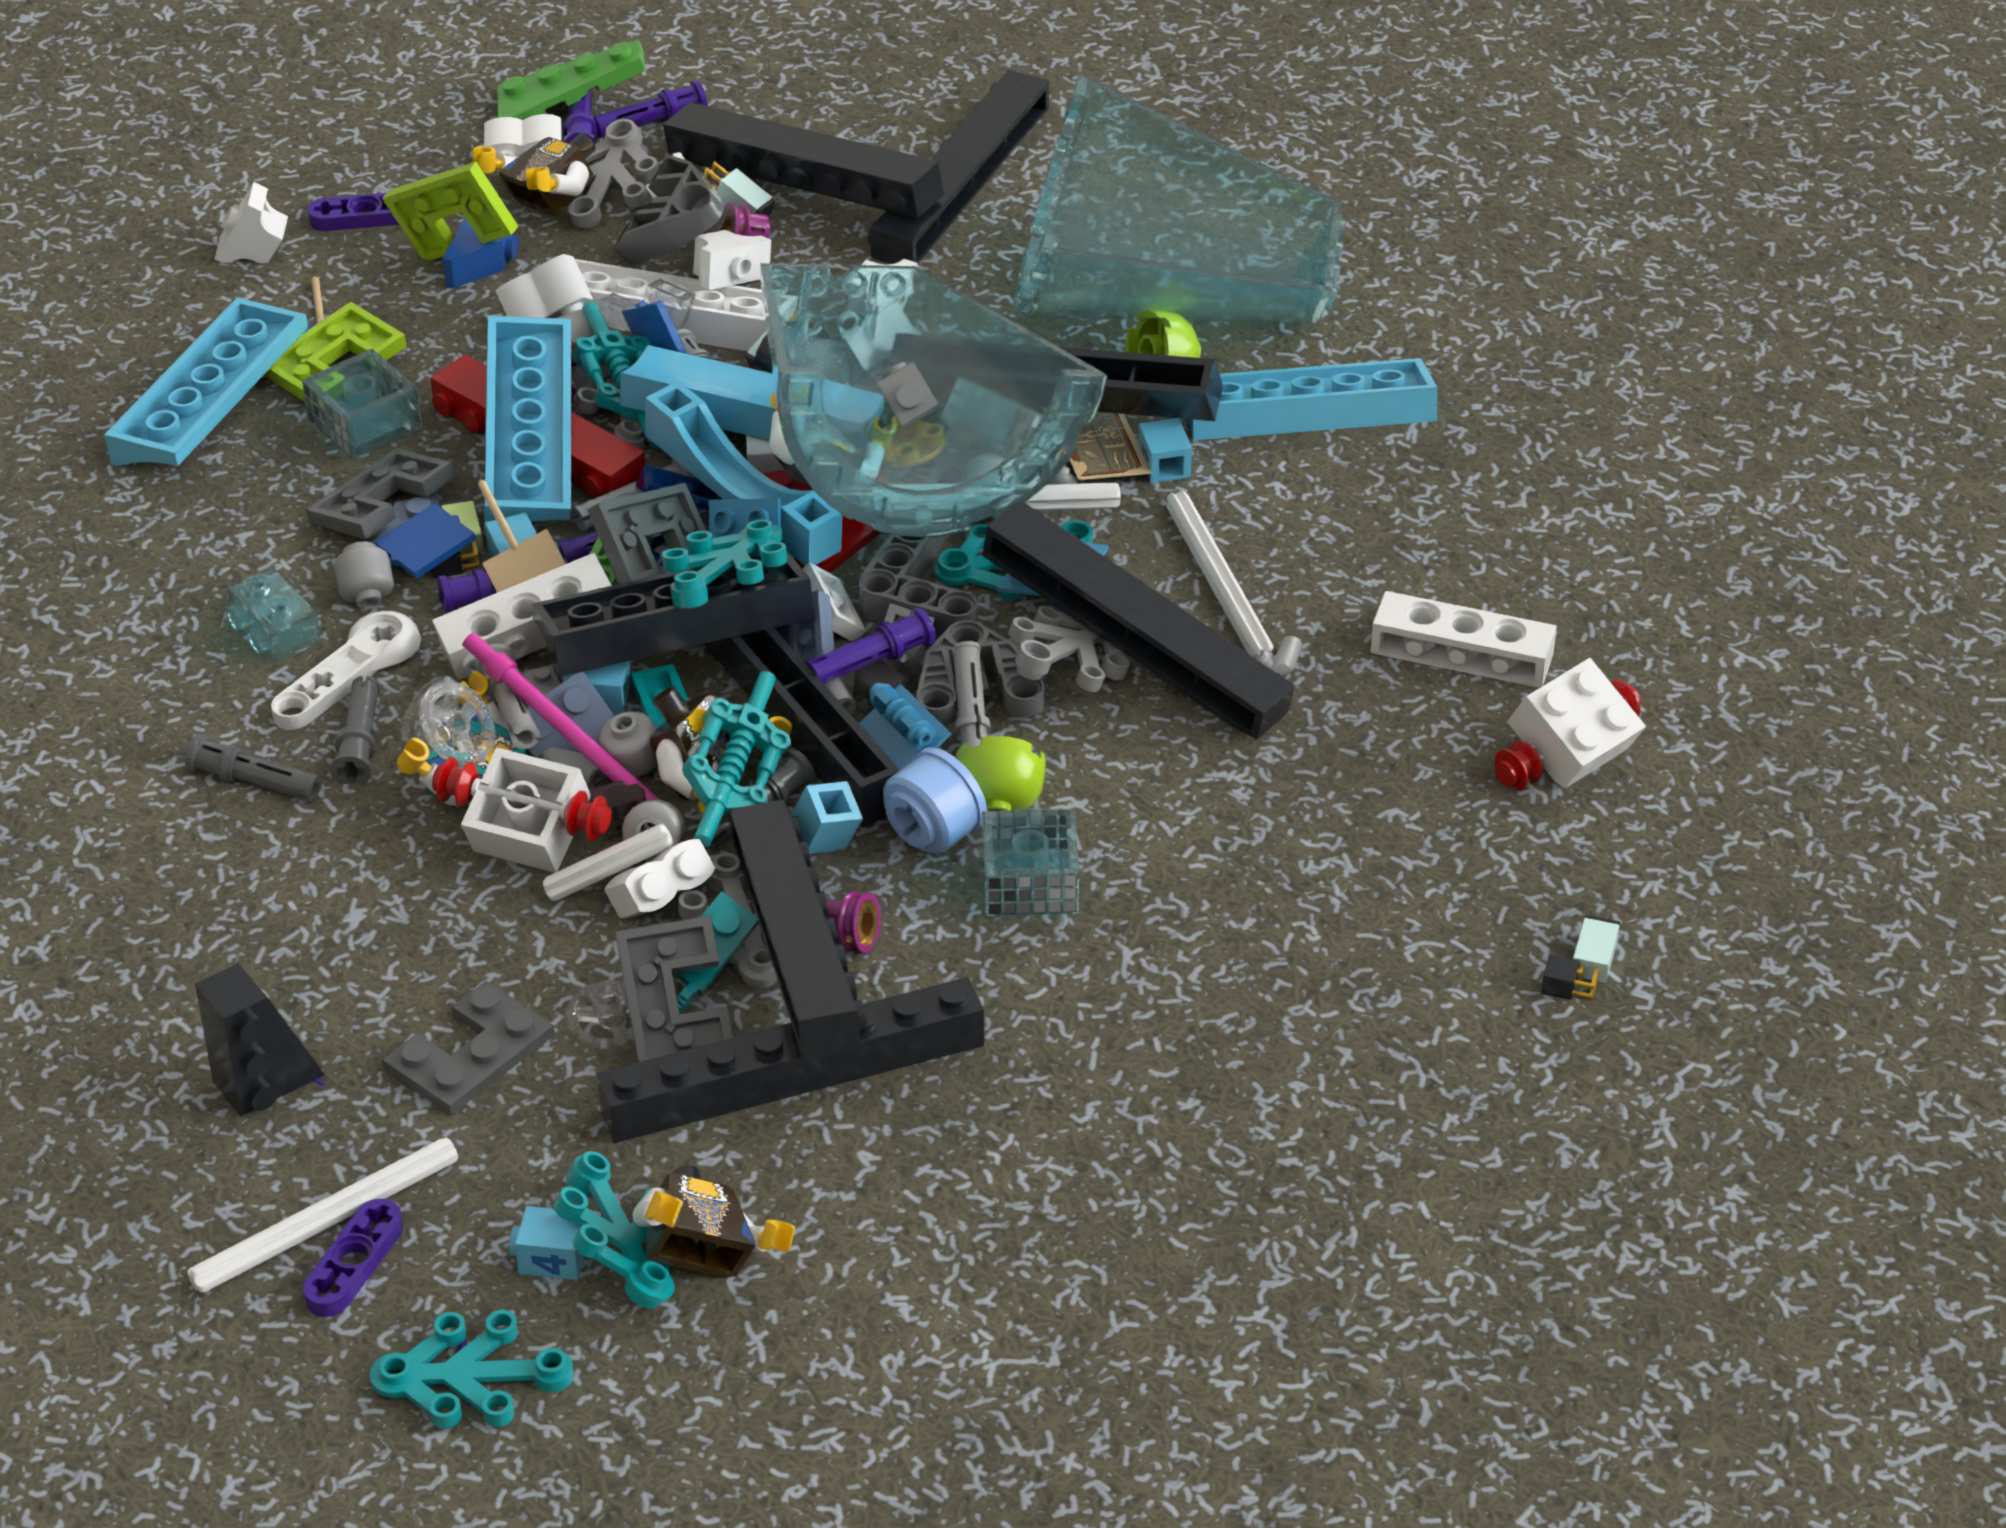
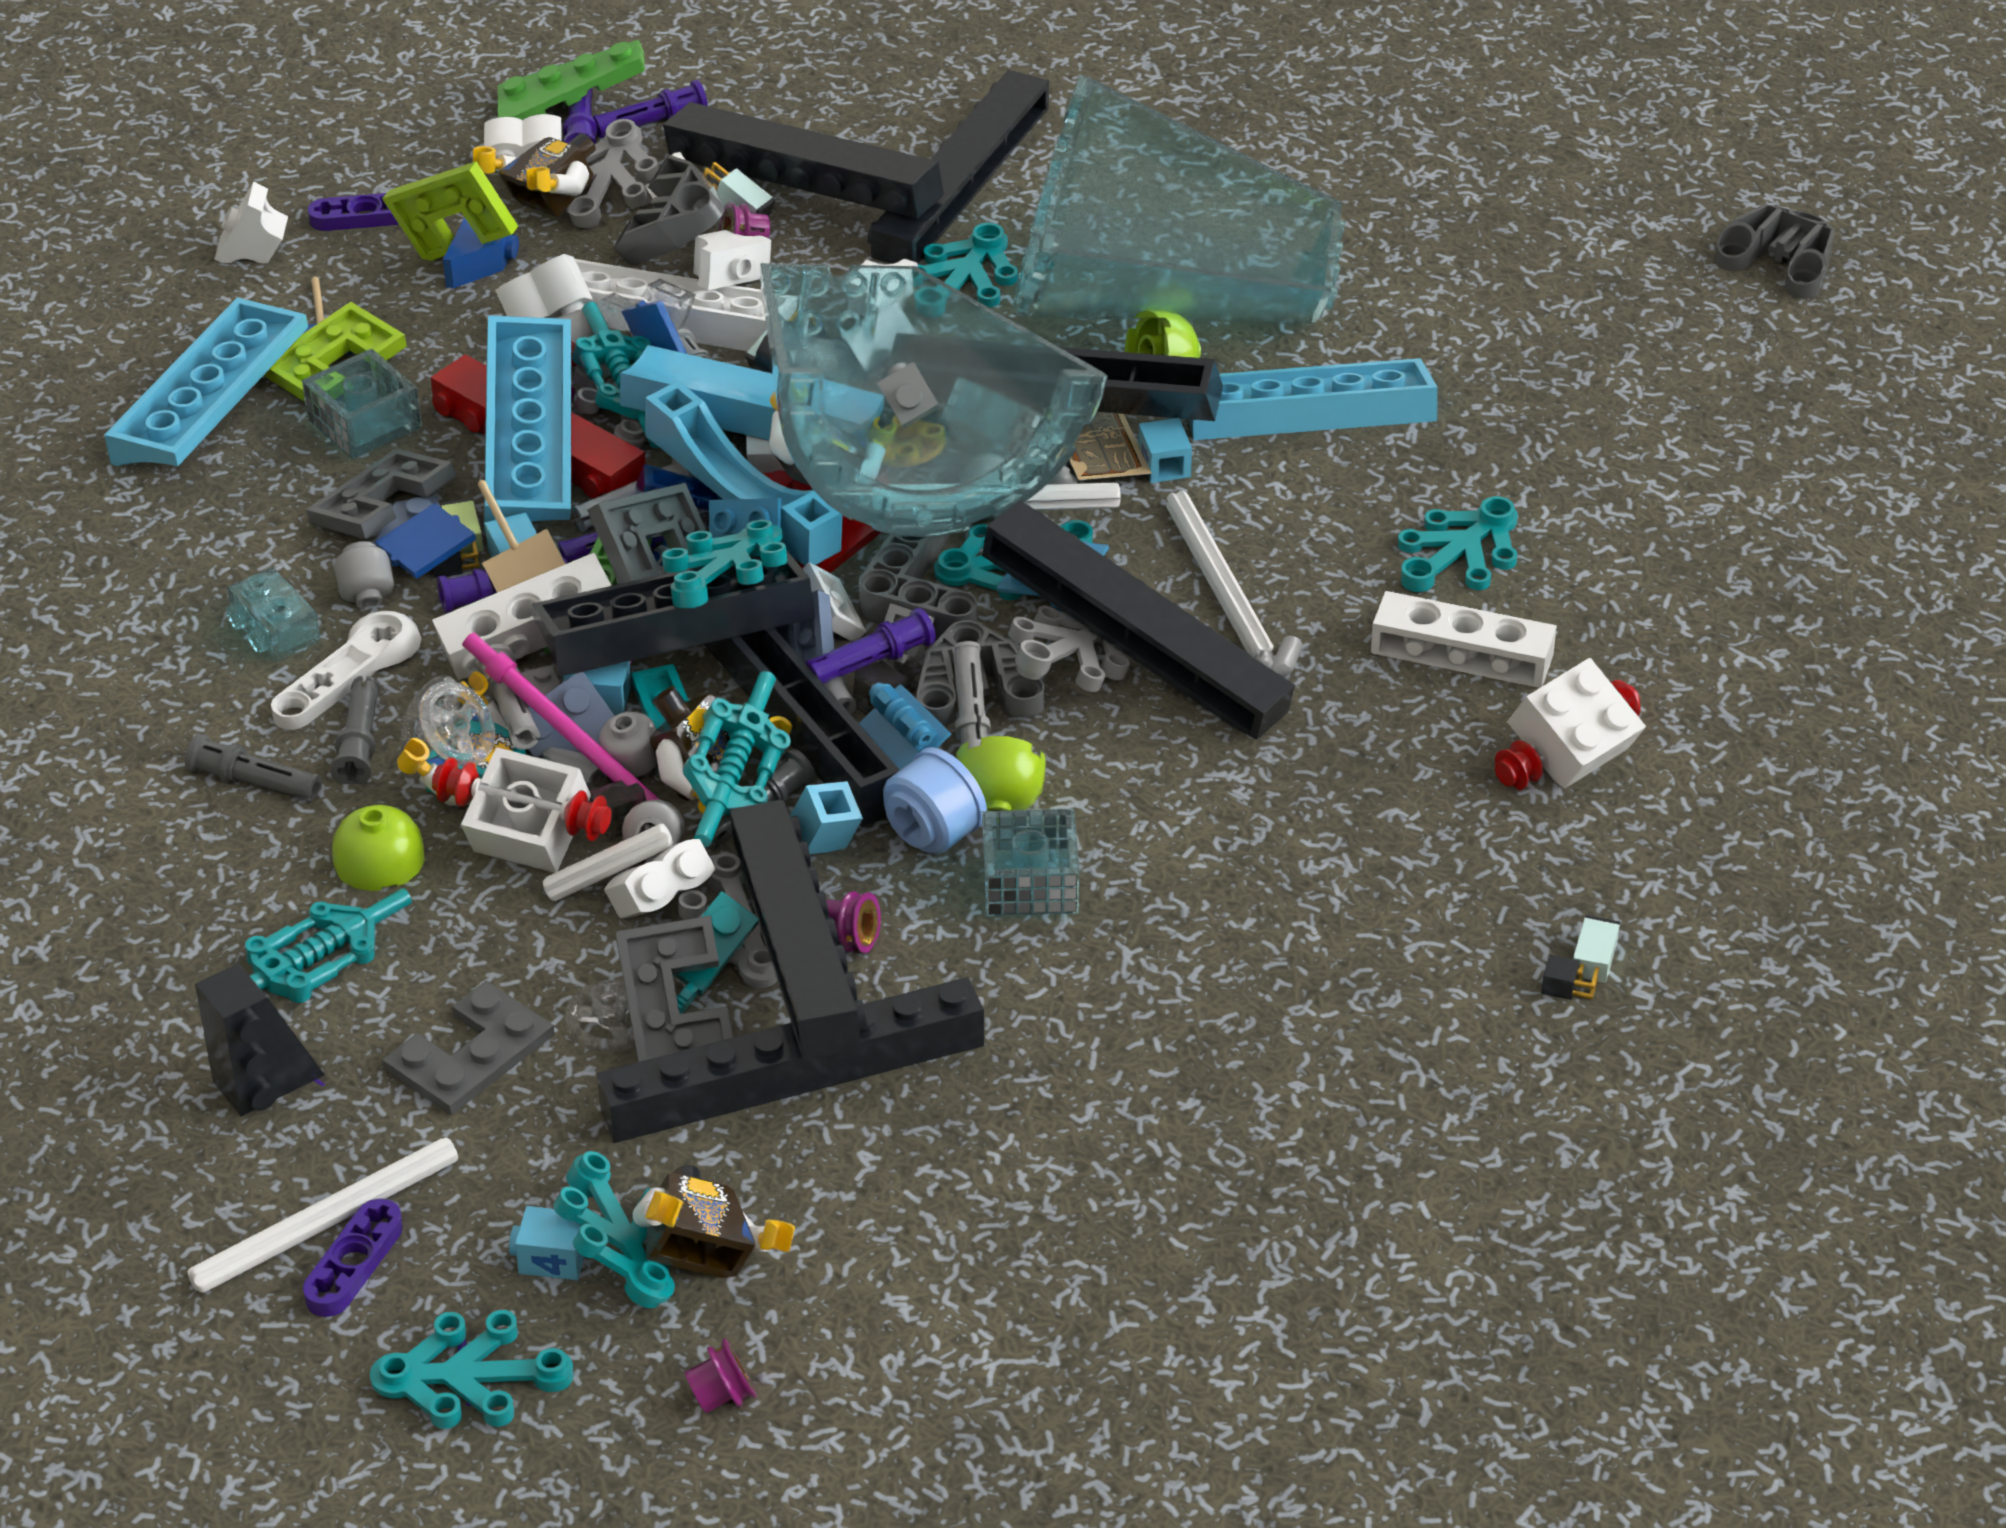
(341, 924): none -> teal bar
(377, 848): none -> lime cylinder
(720, 1378): none -> magenta piece
(985, 241): none -> teal plant
(1494, 516): none -> teal plant
(1781, 233): none -> dark grey connector

